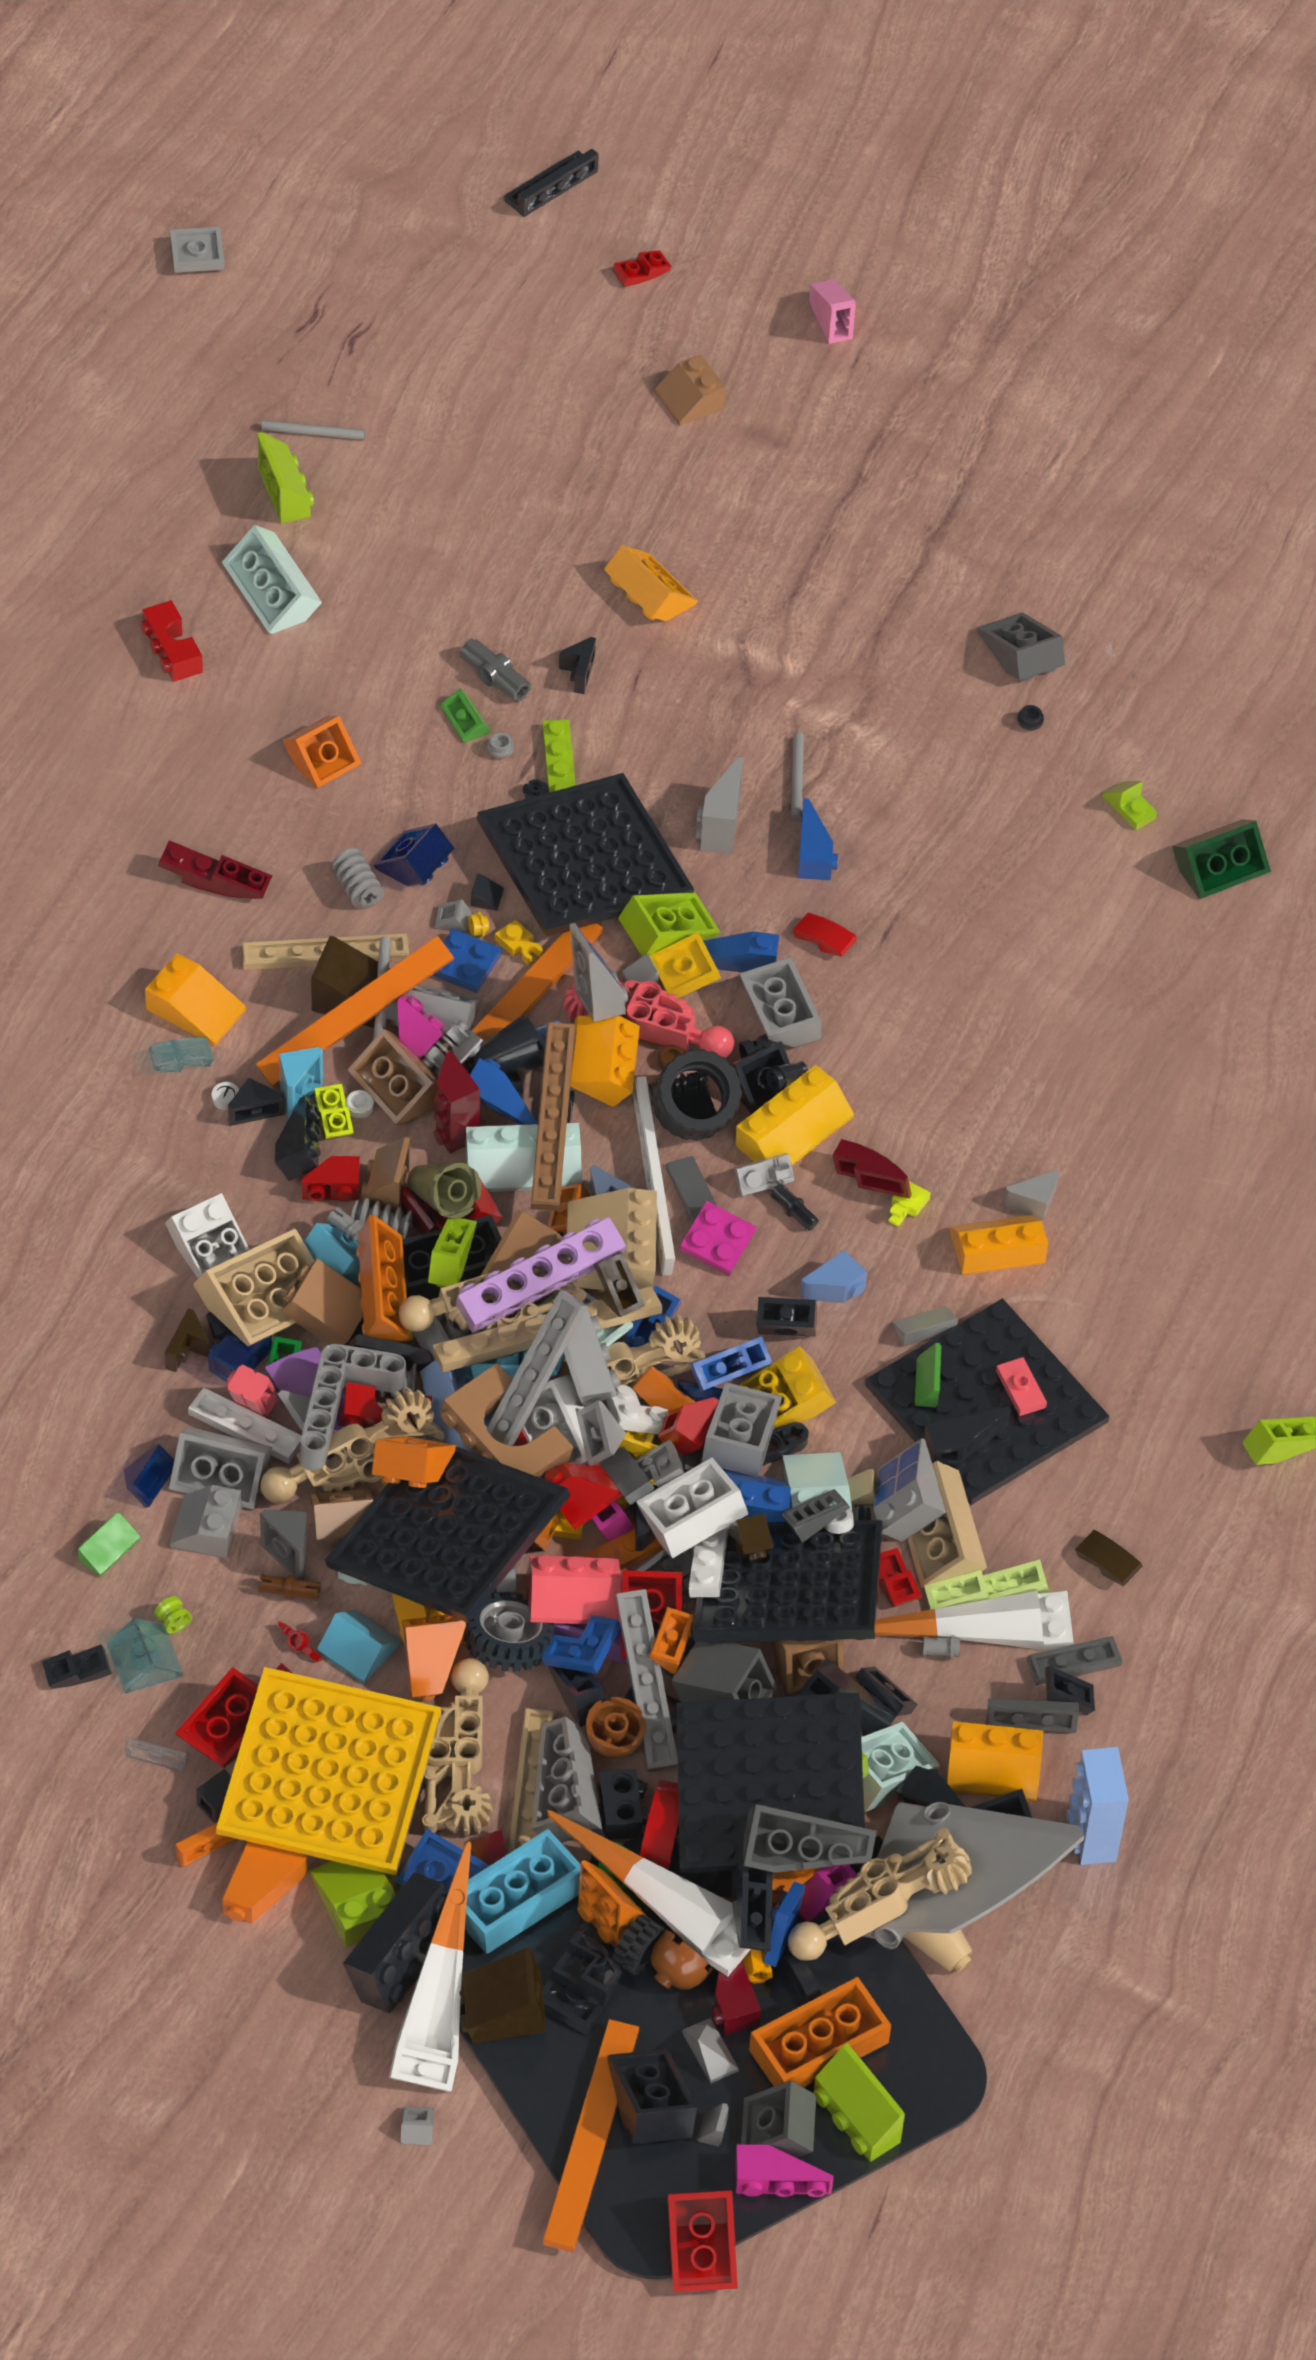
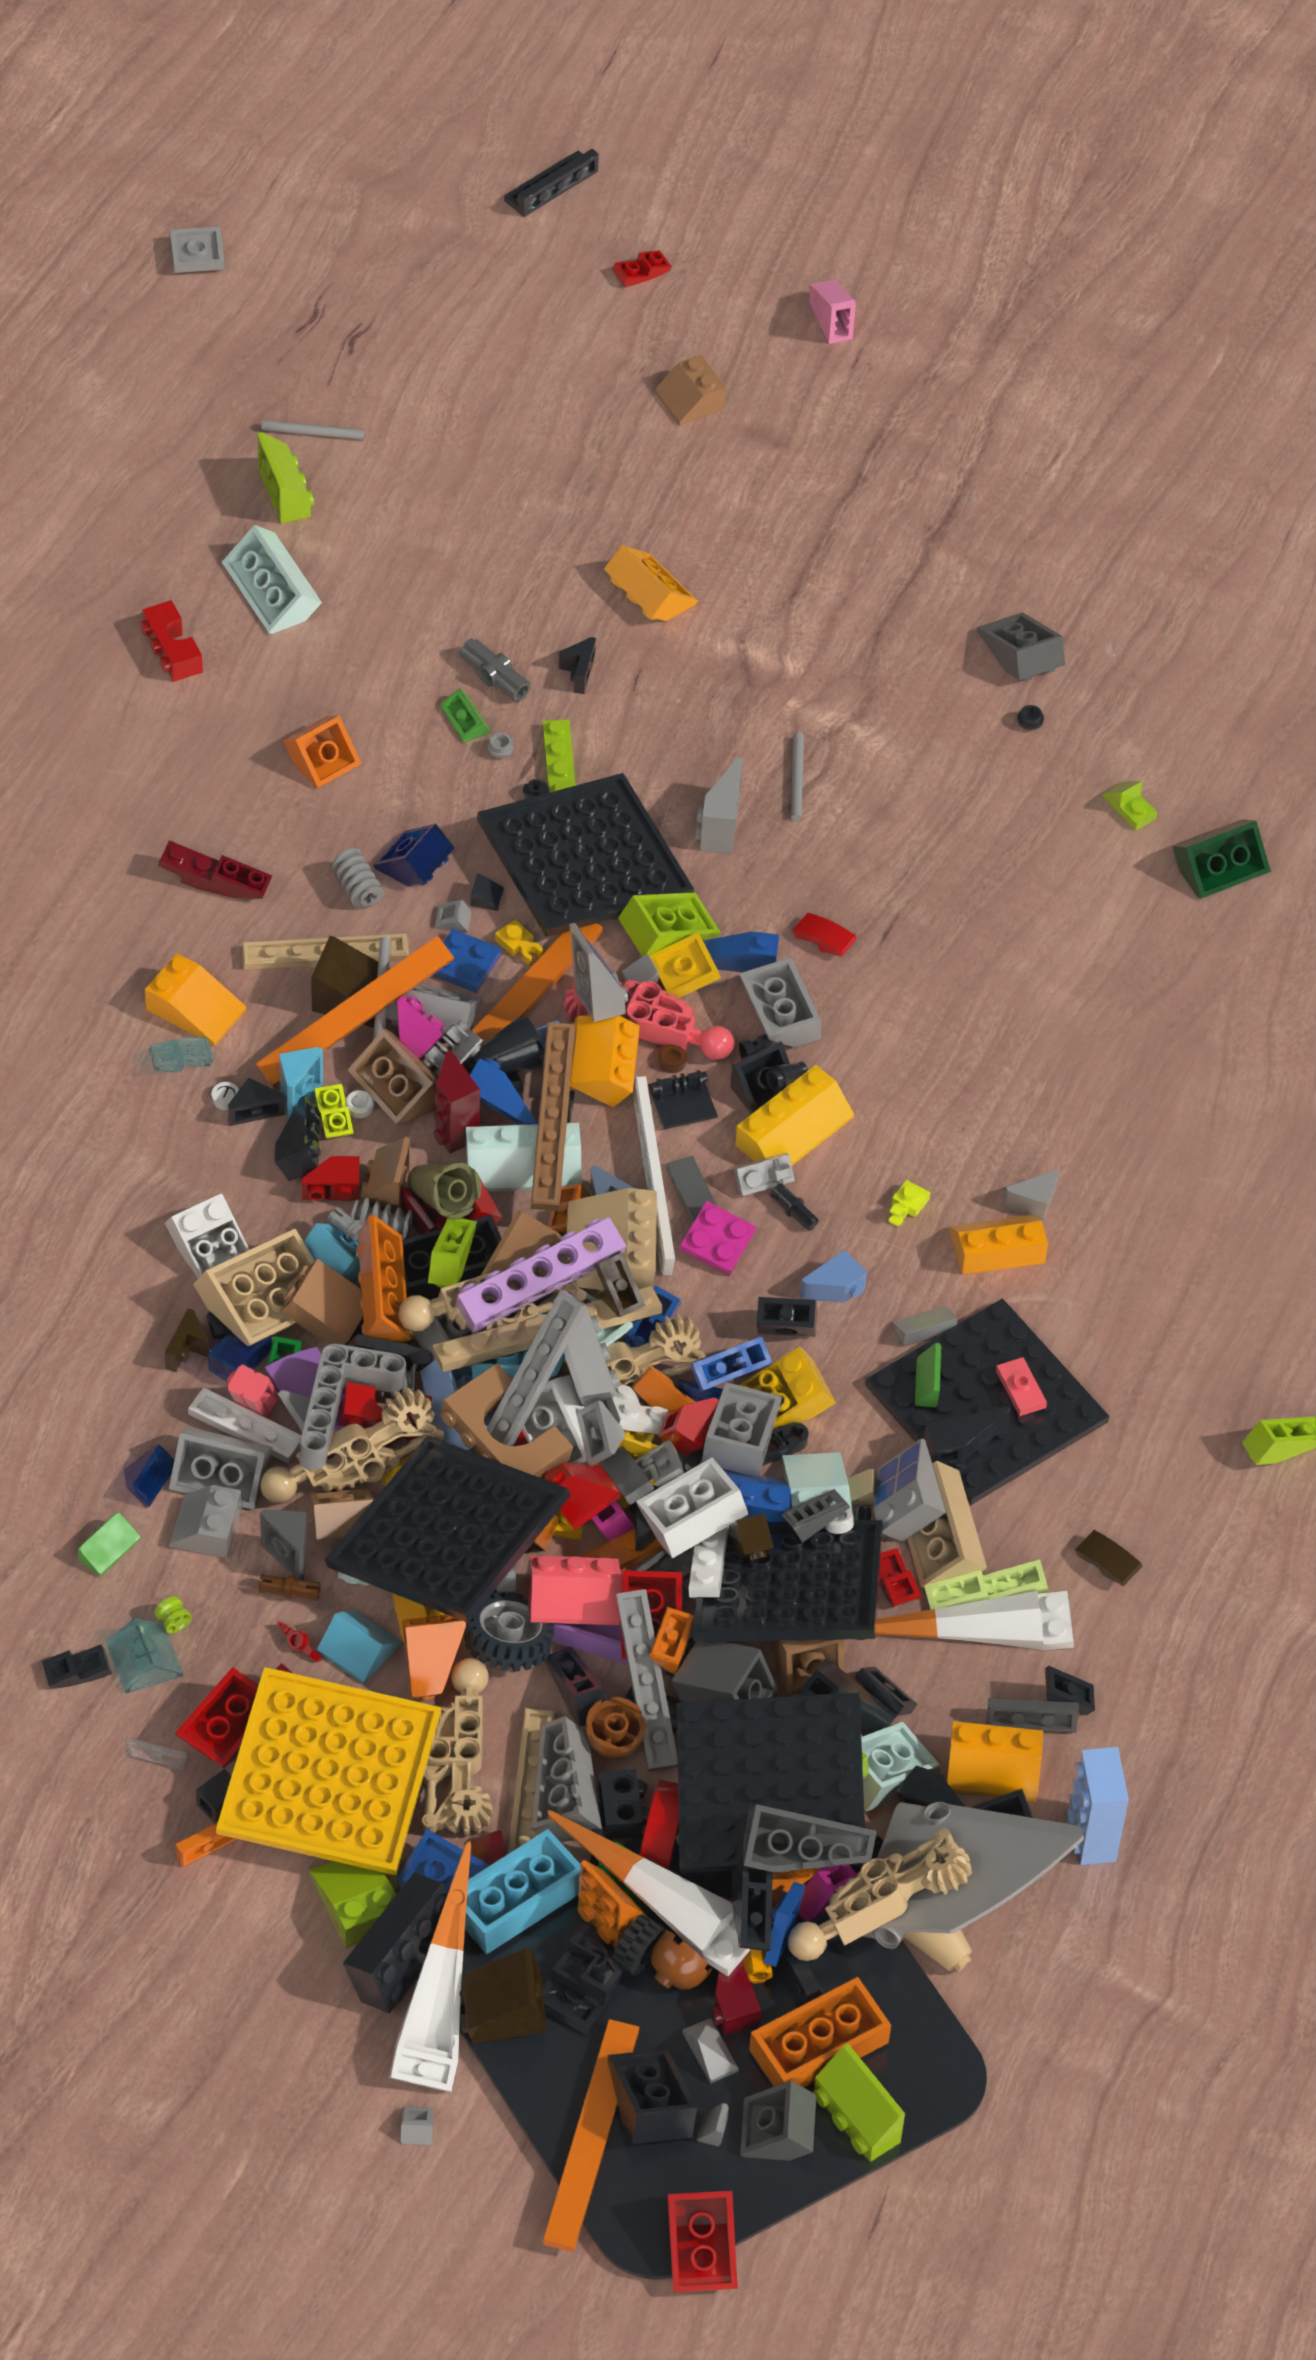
(261, 1880): orange slope -> none
(411, 1460): orange slope -> none
(478, 924): yellow plate -> none
(583, 1653): blue plate -> none
(715, 1068): black tyre -> none
(772, 2171): dark pink slope -> none
(816, 846): blue slope -> none
(870, 1169): dark red slope -> none
(942, 1647): light grey pin -> none
(1076, 1659): dark grey tile -> none

